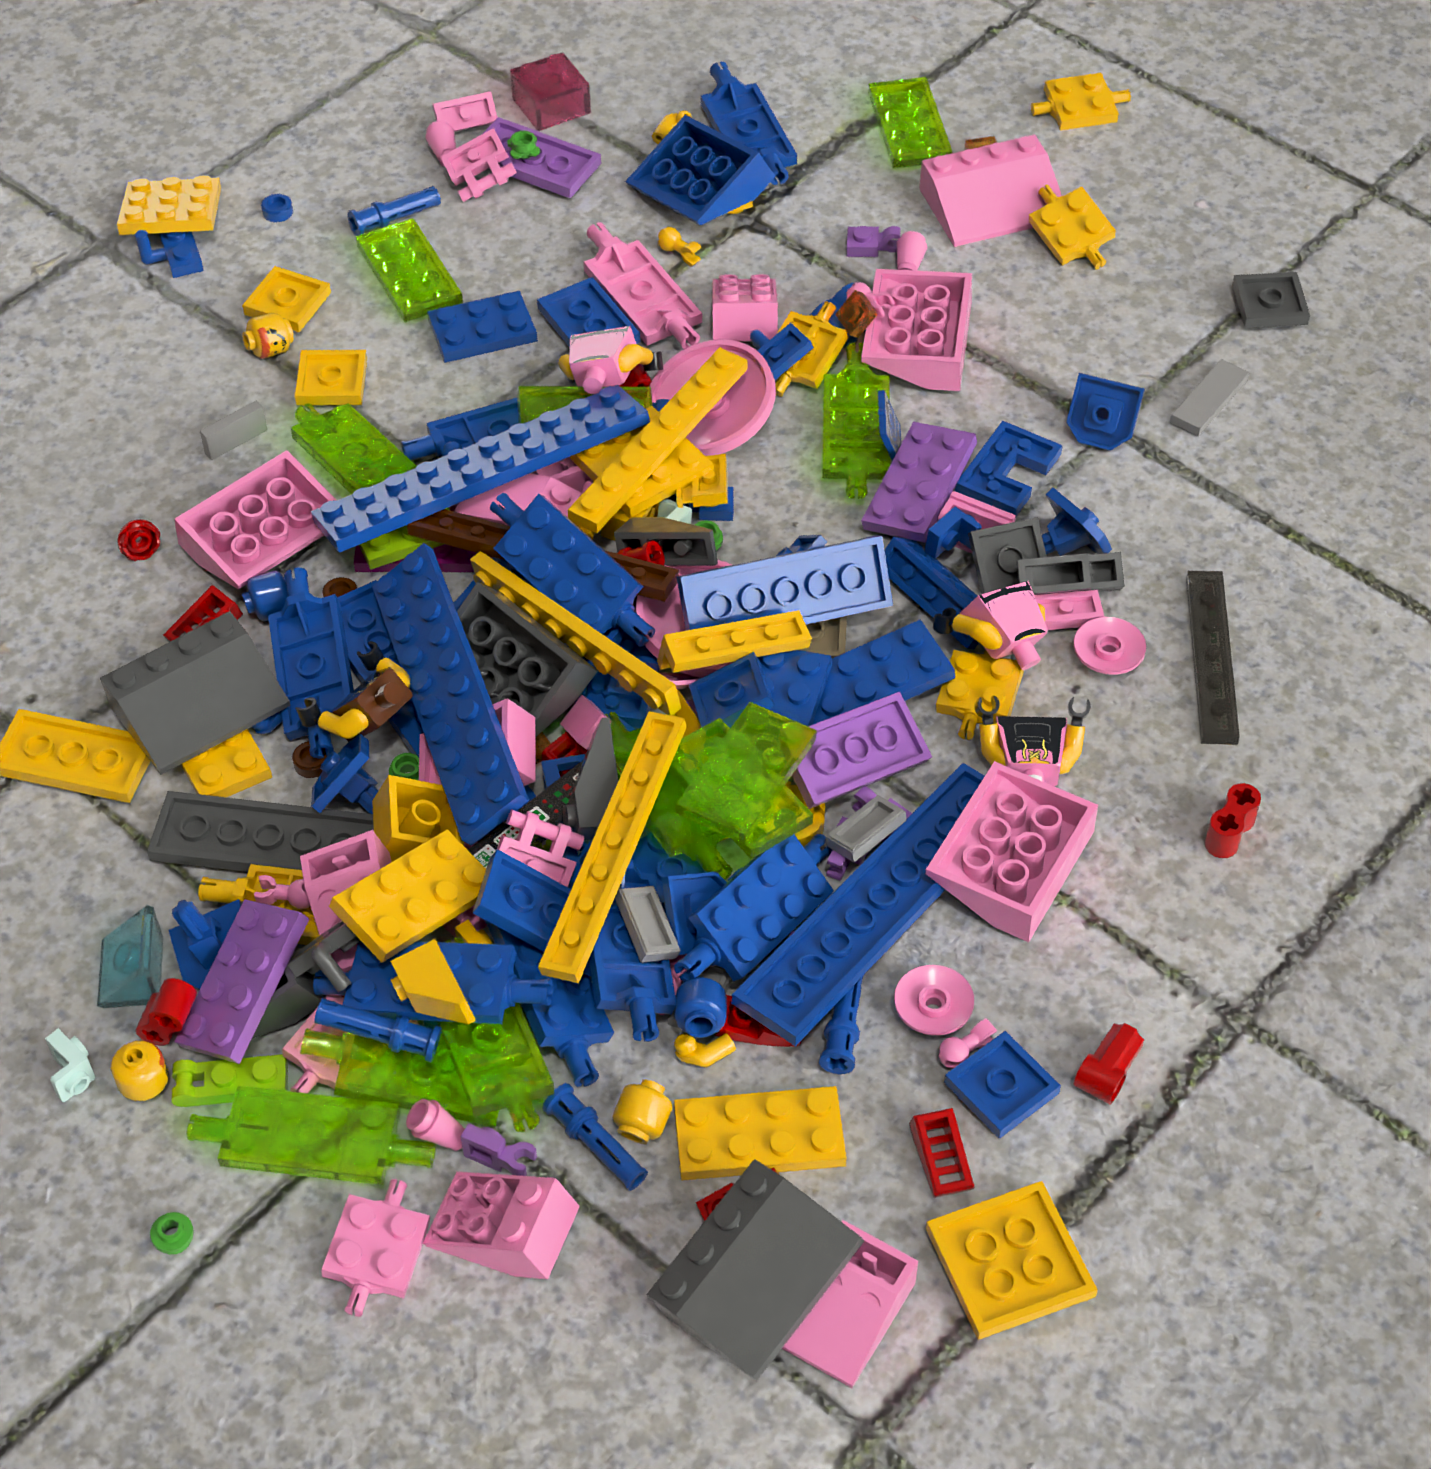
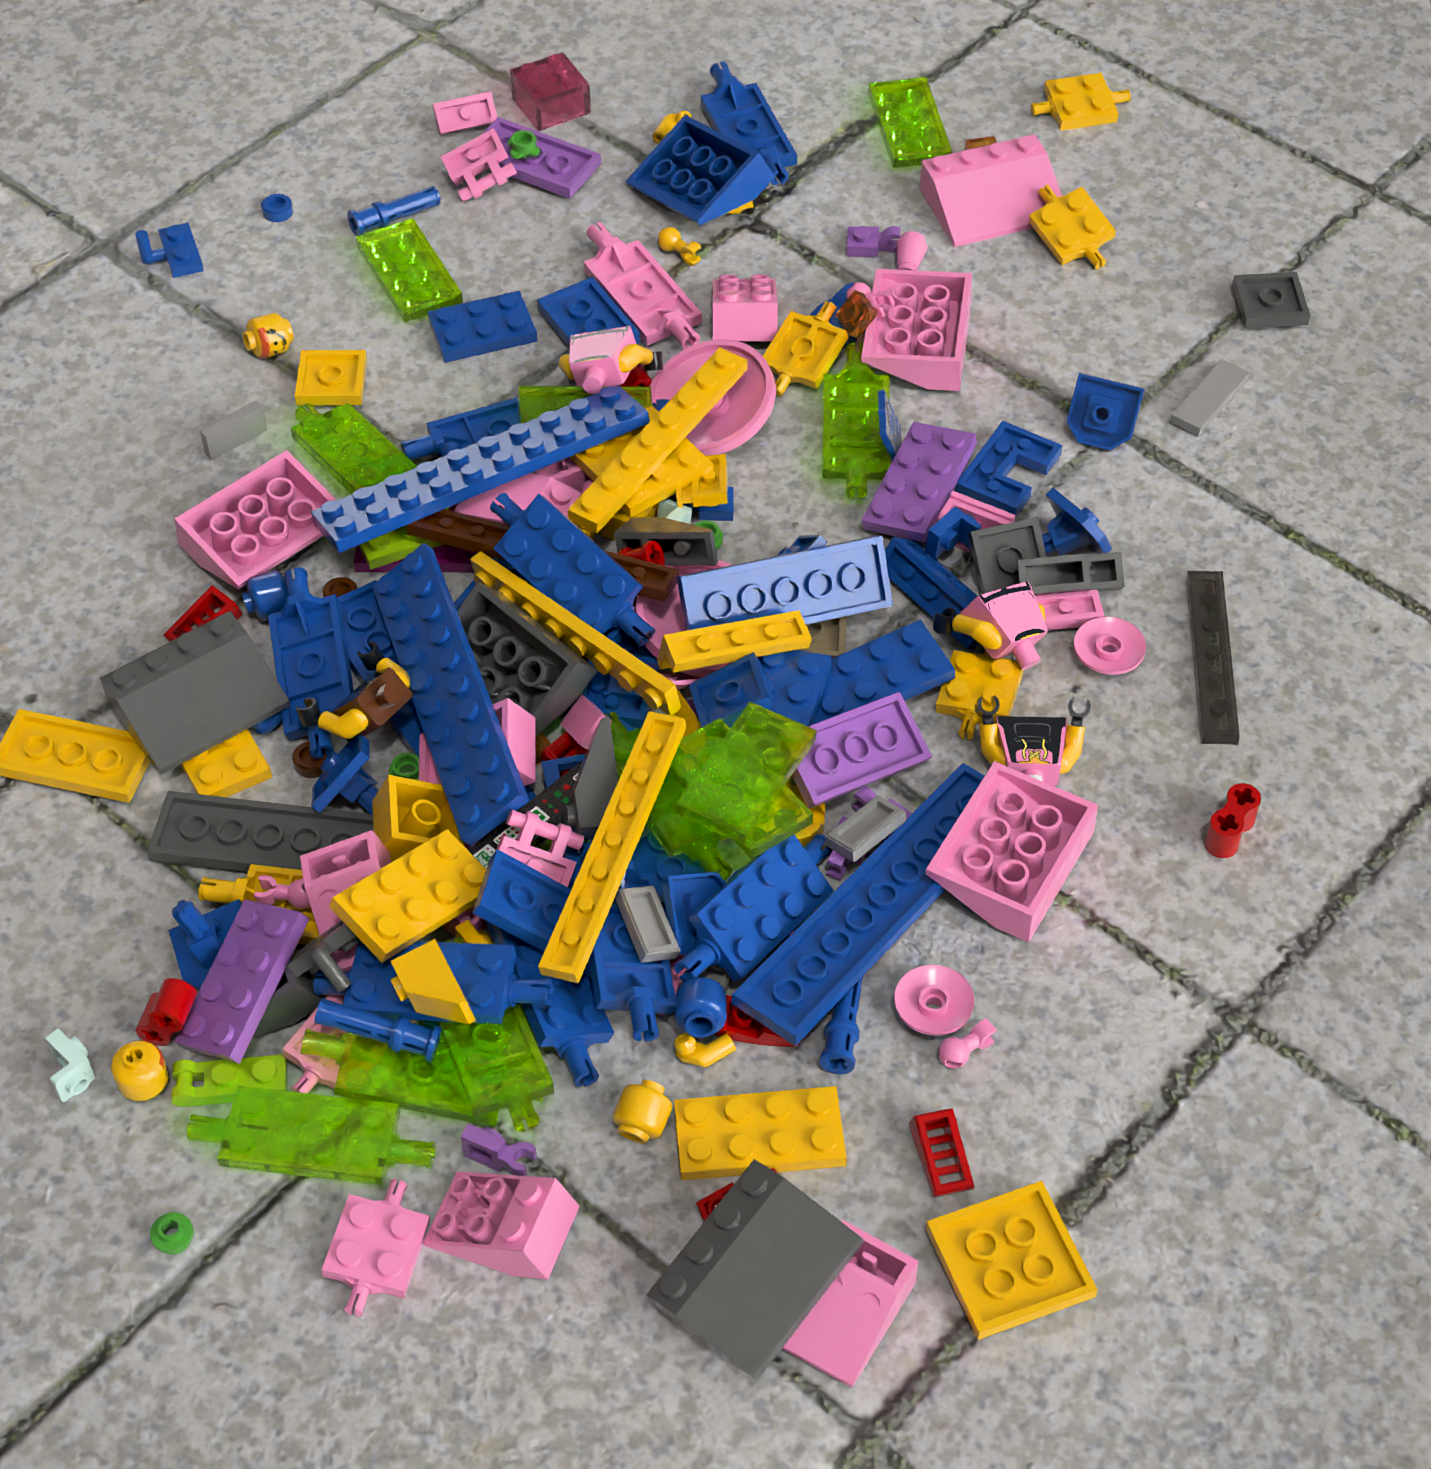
(131, 962): clear light blue slope -> none
(148, 542): red plate -> none
(169, 205): yellow plate -> none
(289, 295): yellow plate -> none
(434, 1124): bright pink cone -> none
(440, 138): bright pink cone -> none
(579, 1126): blue pin -> none
(783, 349): blue plate -> none
(1002, 1084): blue plate -> none
(1107, 1069): red piece -> none

